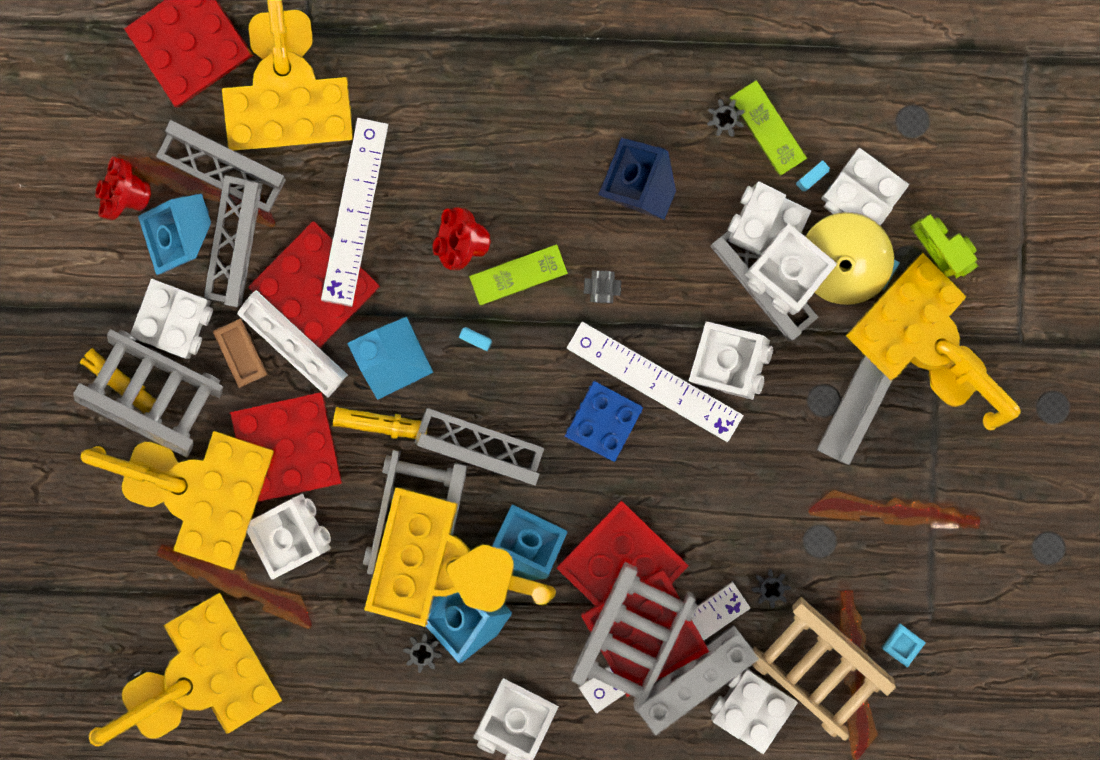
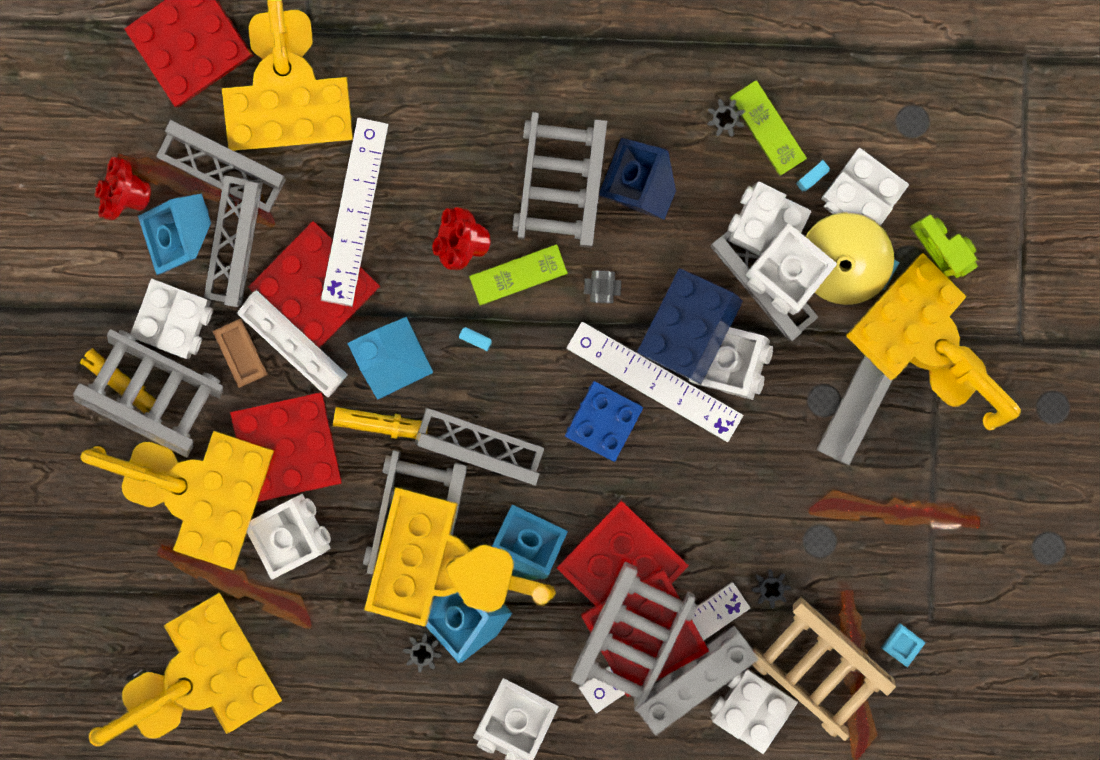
(585, 198): none -> light grey fence
(690, 326): none -> dark blue brick

